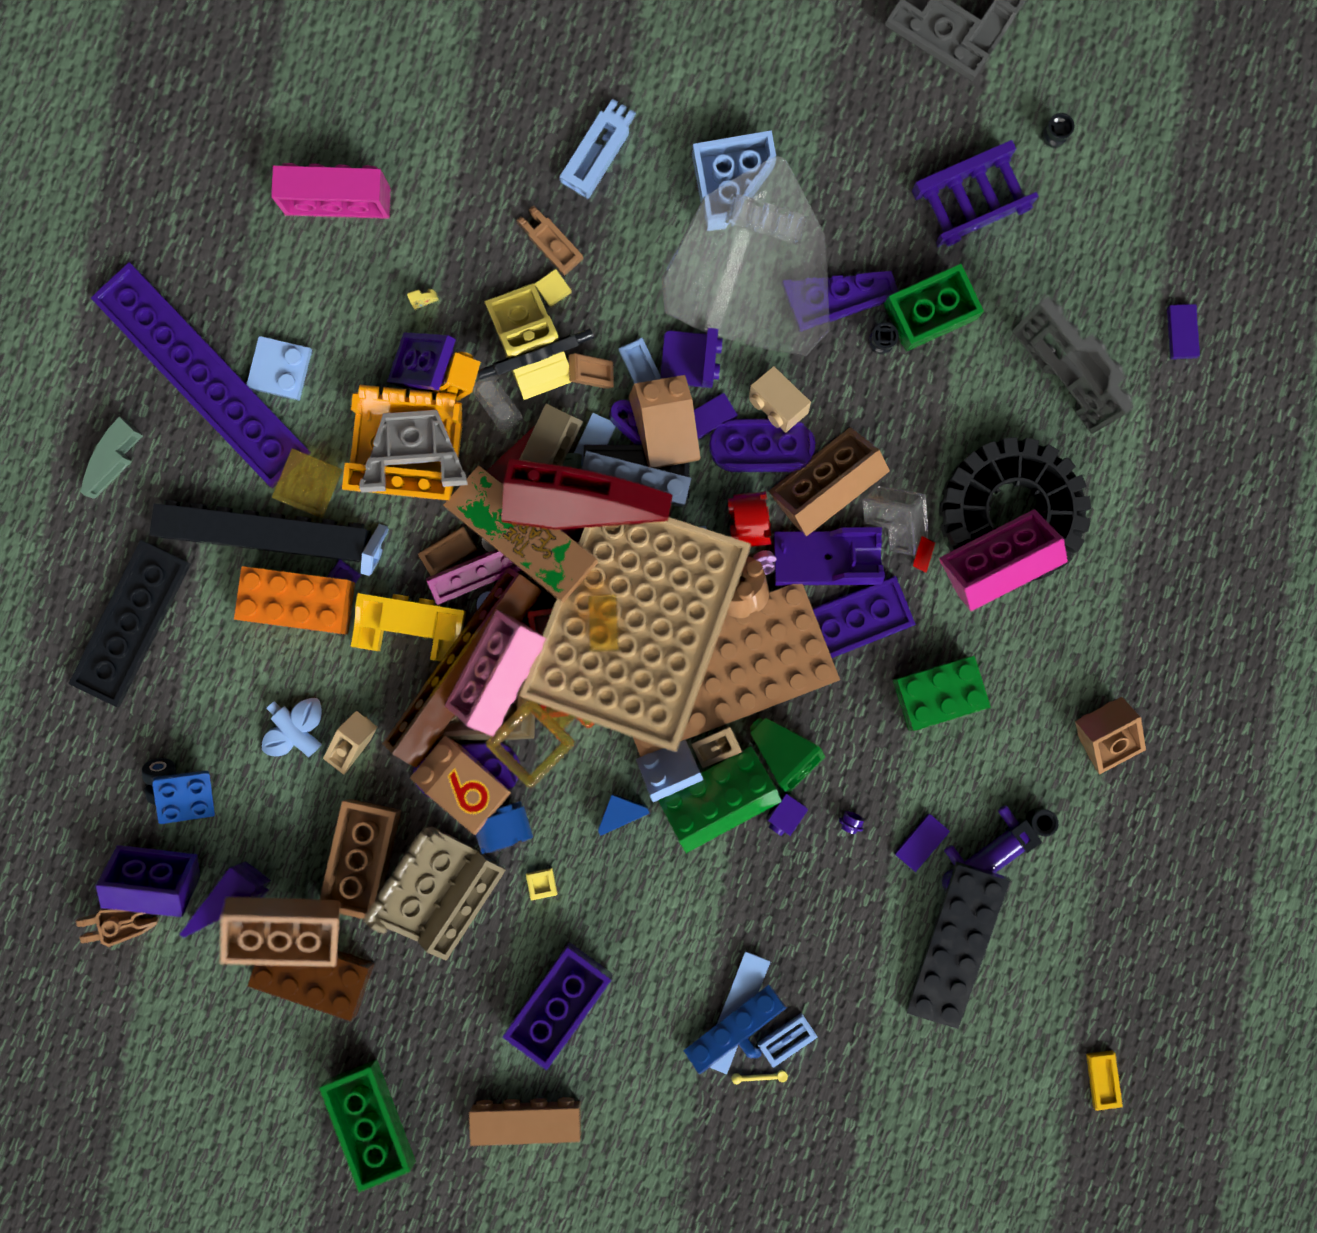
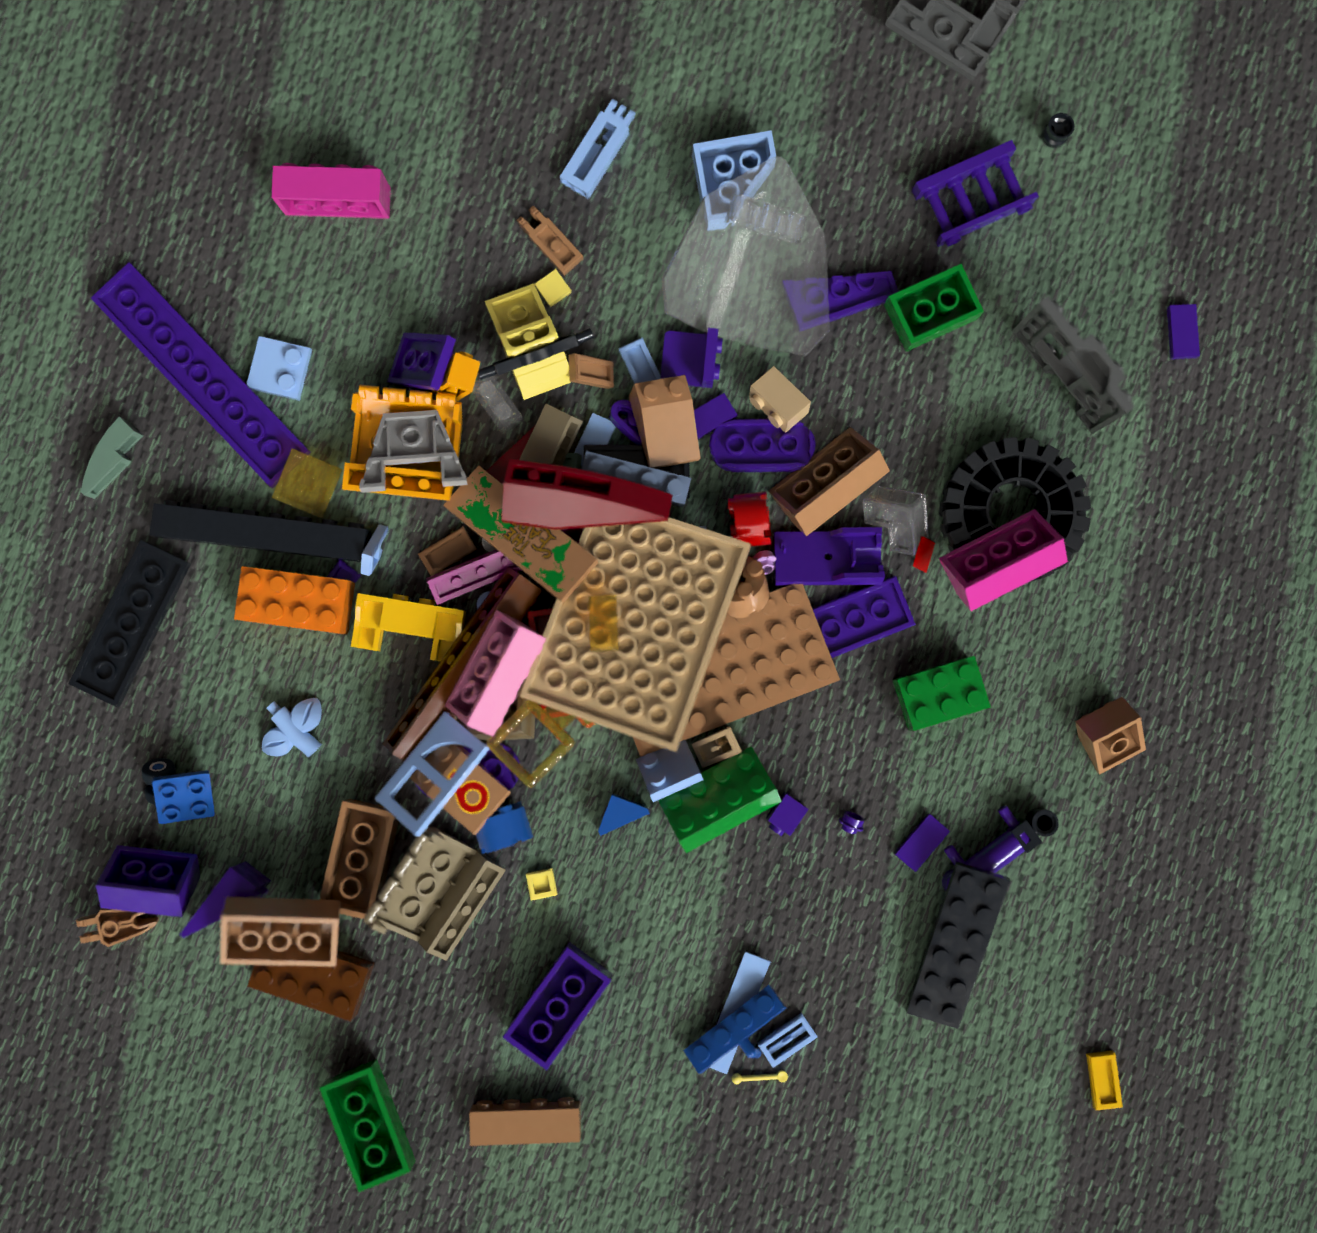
(349, 742): tan slope -> none
(418, 300): light yellow tile -> none
(442, 733): none -> light blue window
(785, 752): green slope -> none
(880, 343): black wheel -> none

